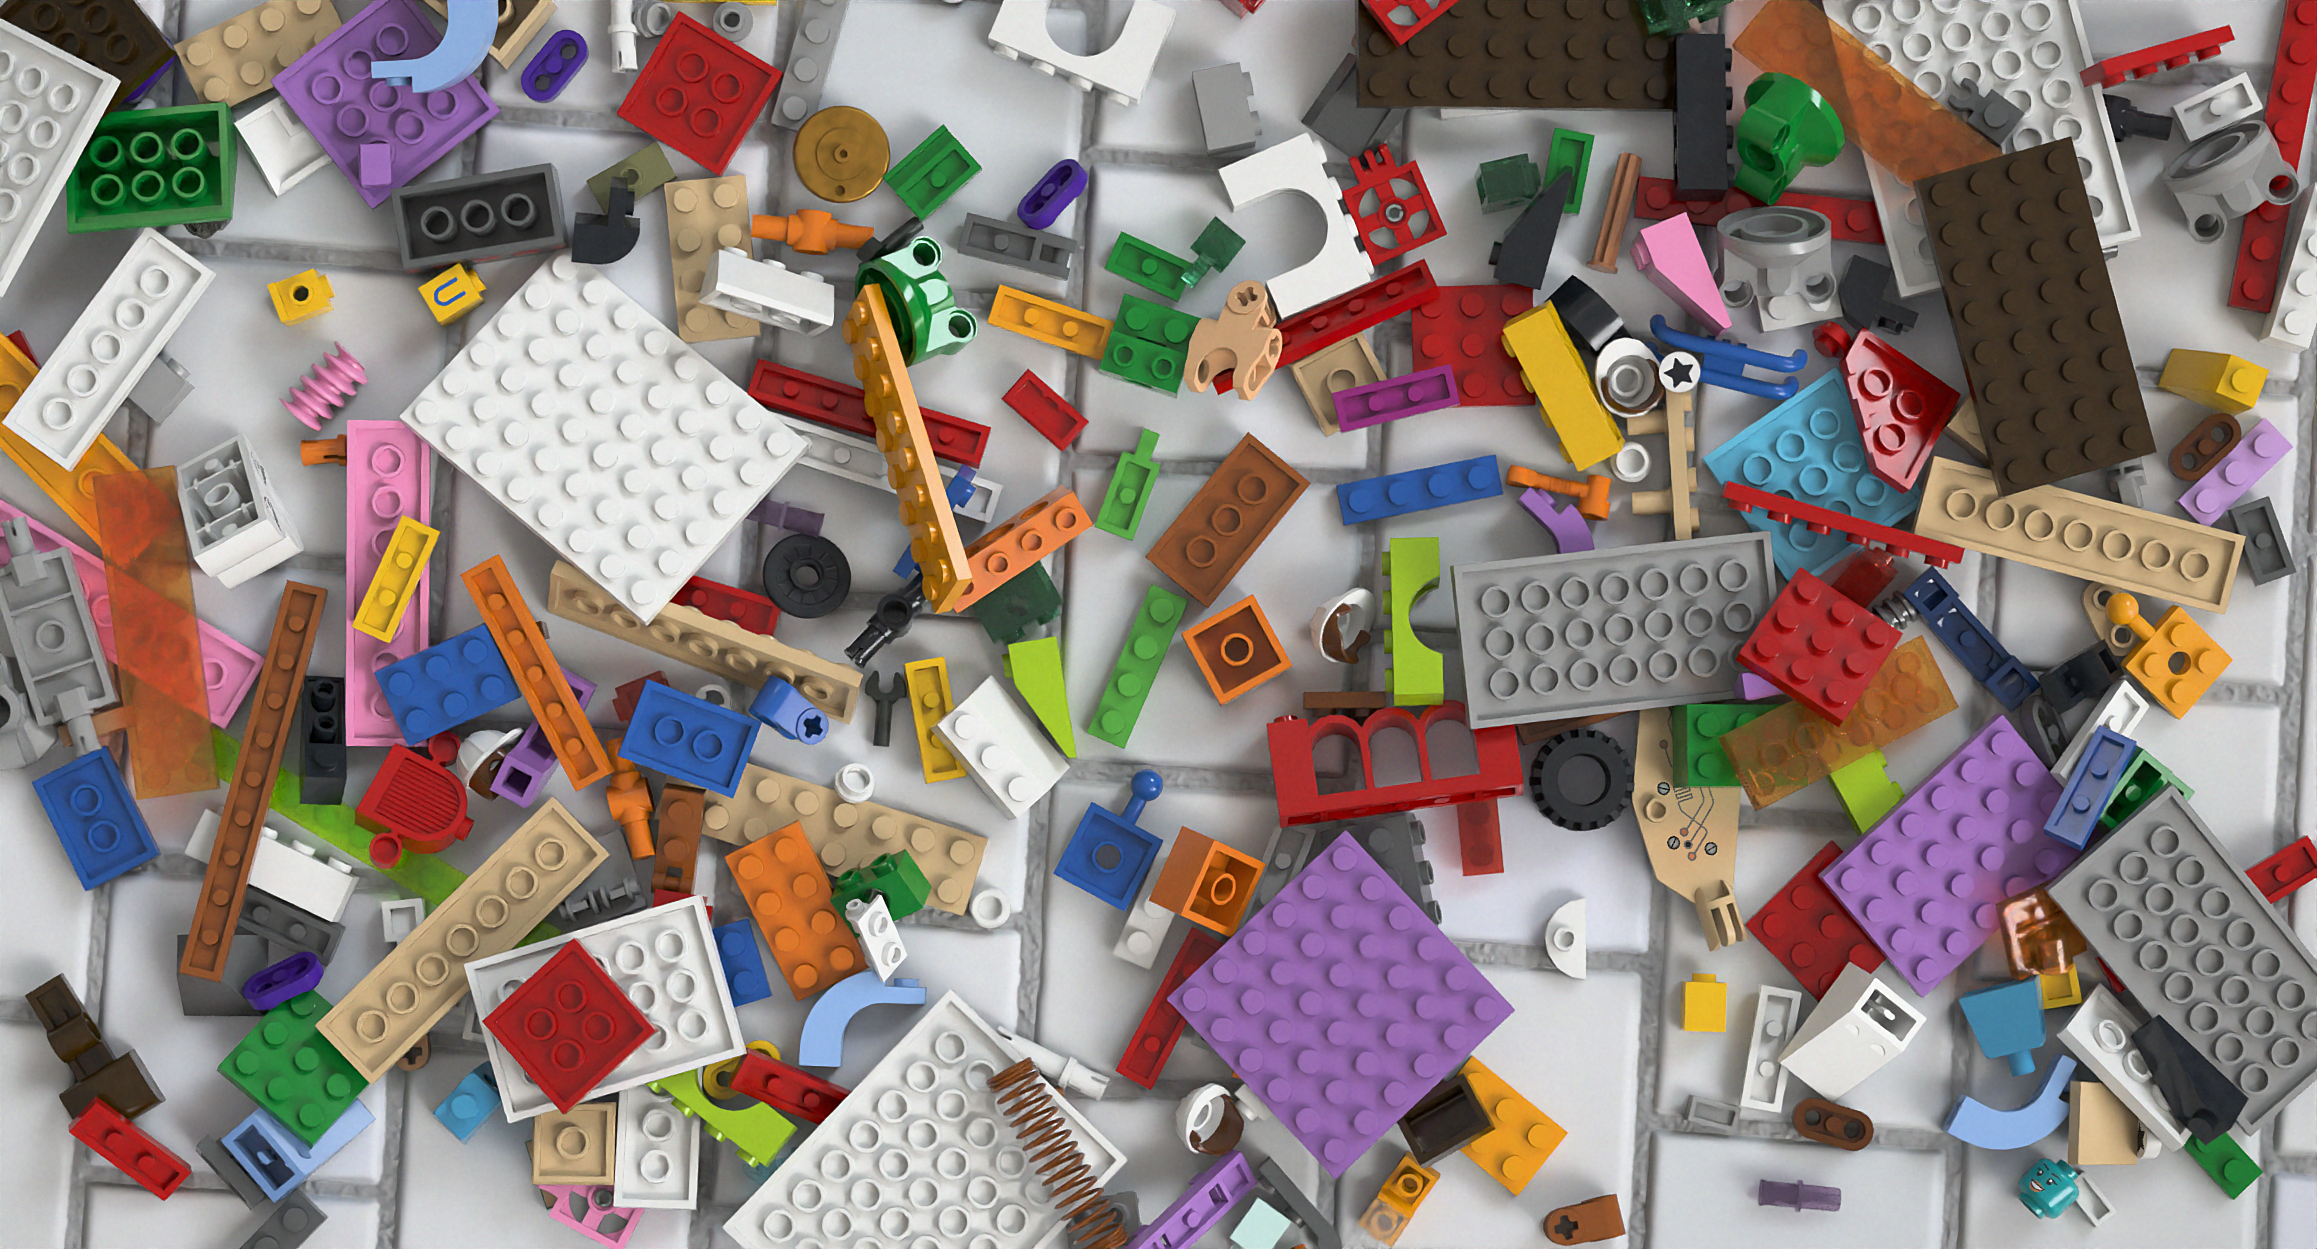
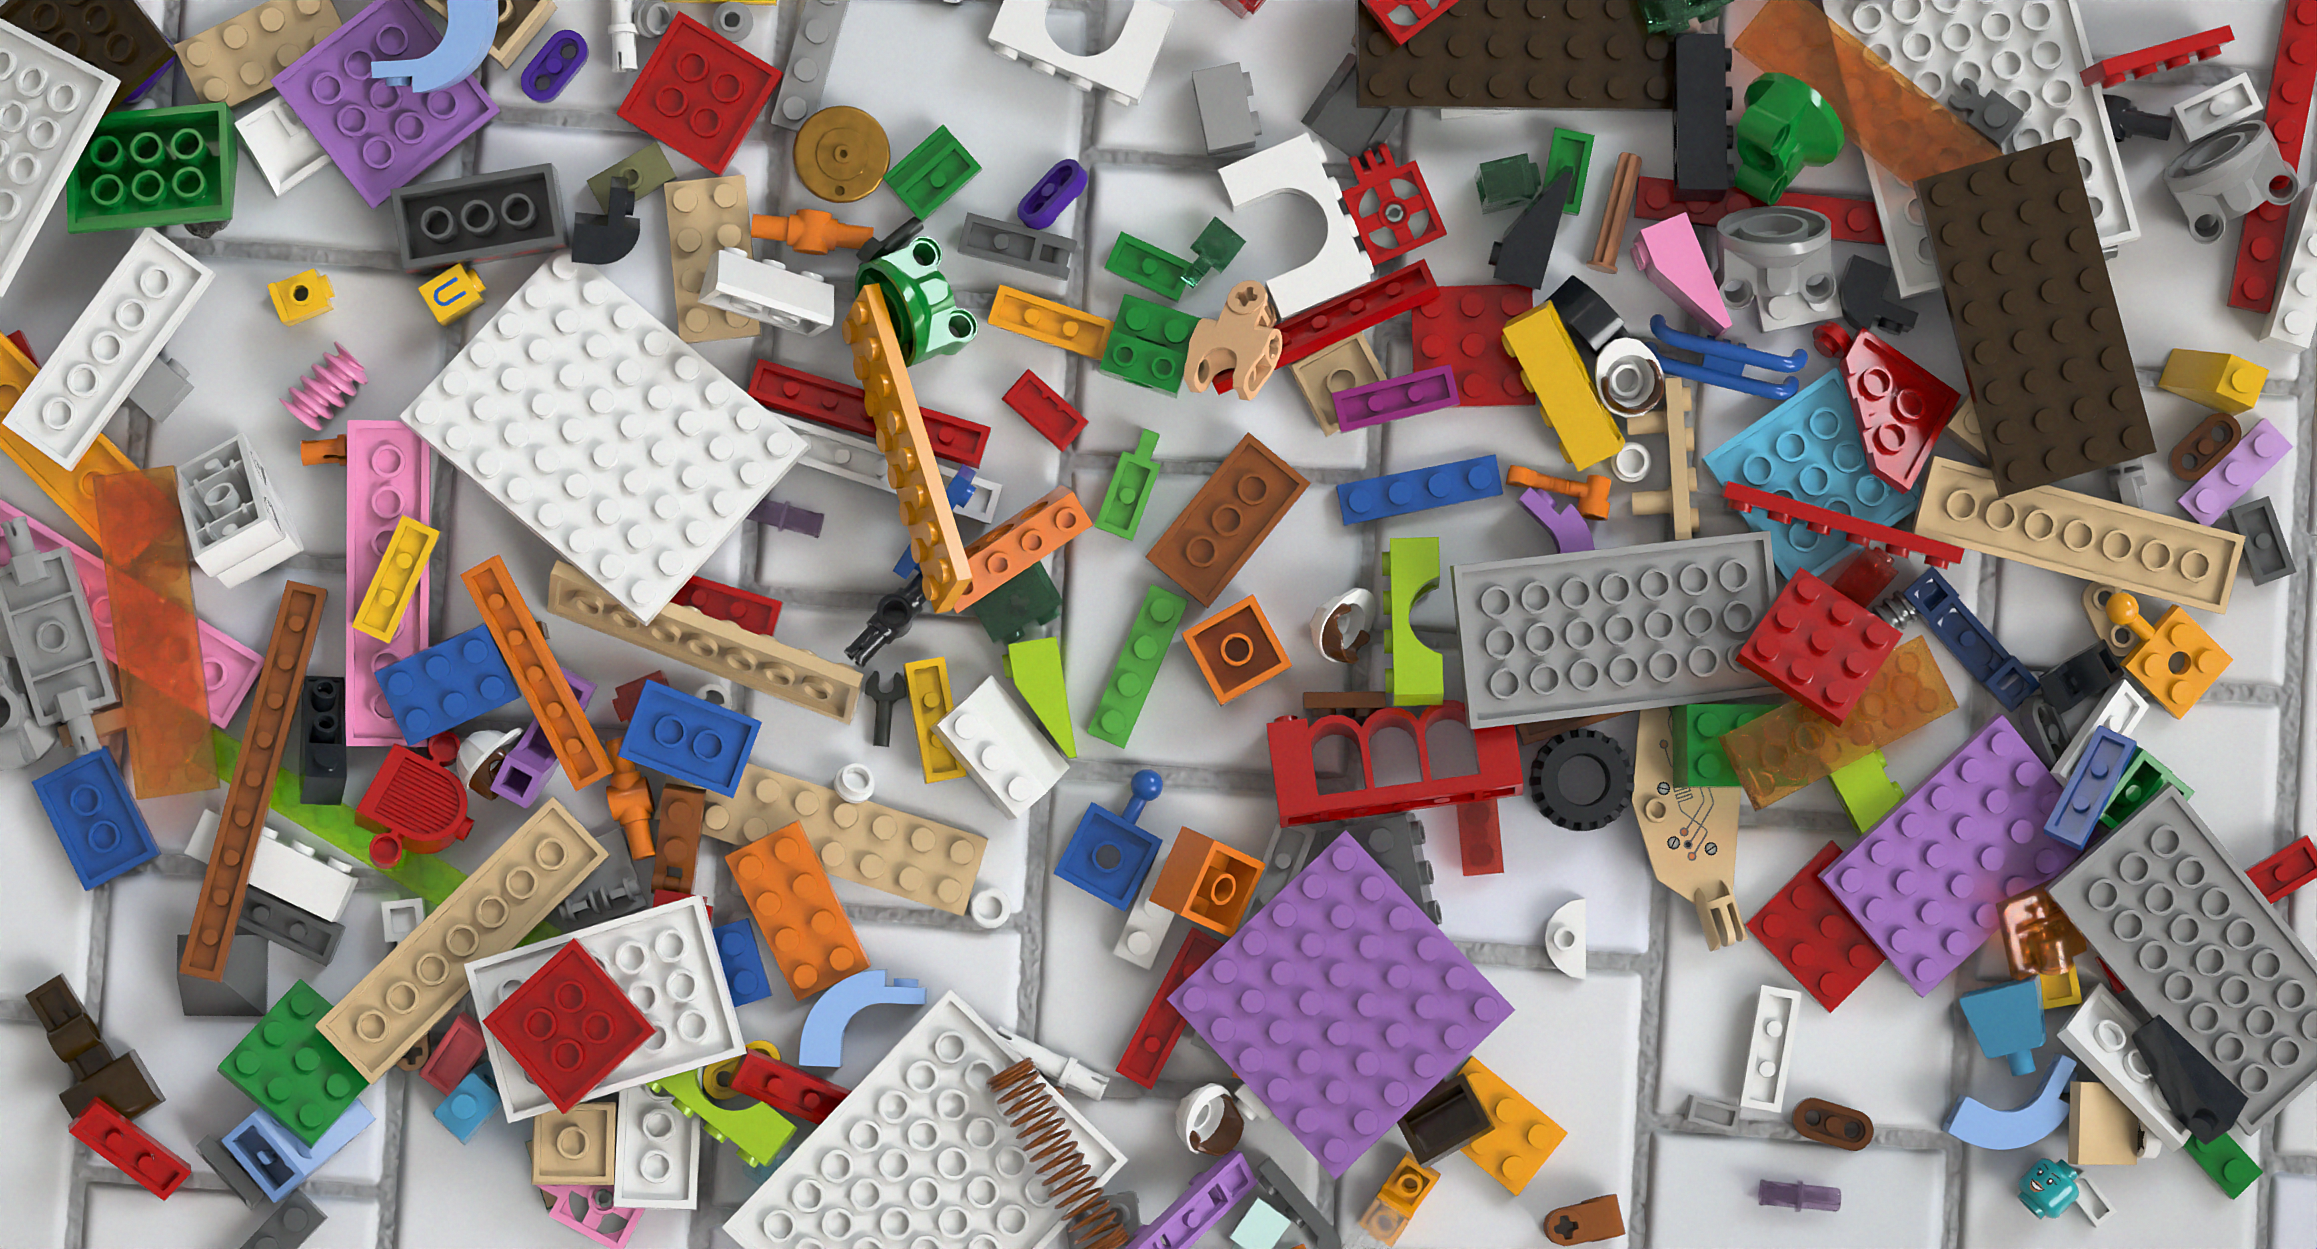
(283, 981): dark purple plate -> none
(374, 165): medium lavender slope -> none
(455, 1054): none -> coral tile
(789, 712): blue piece -> none
(800, 599): black wheel -> none
(877, 935): white hinge -> none
(897, 877): green brick -> none
(1679, 372): white tile -> none
(1703, 1004): yellow brick -> none
(1753, 687): medium lavender slope -> none
(1850, 1034): white slope -> none

